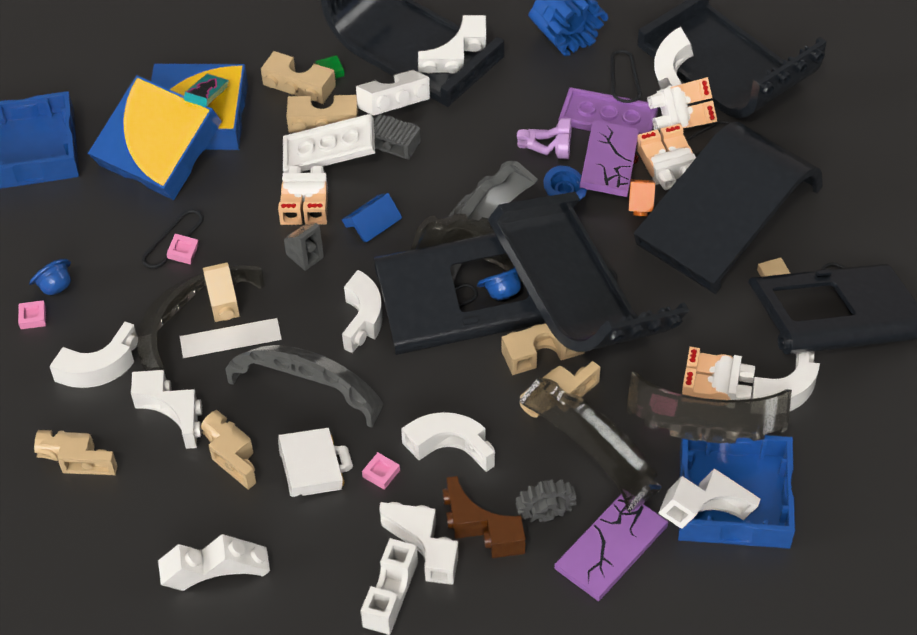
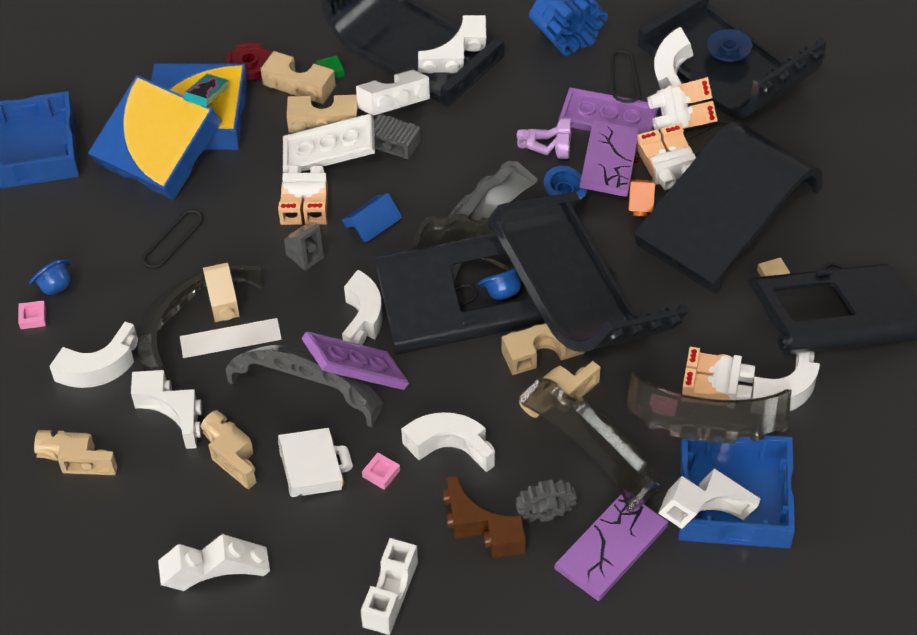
(182, 249): bright pink tile -> none
(249, 51): none -> dark red plate
(354, 360): none -> medium lavender tile
(417, 527): white arch -> none
(729, 45): none -> dark blue dish

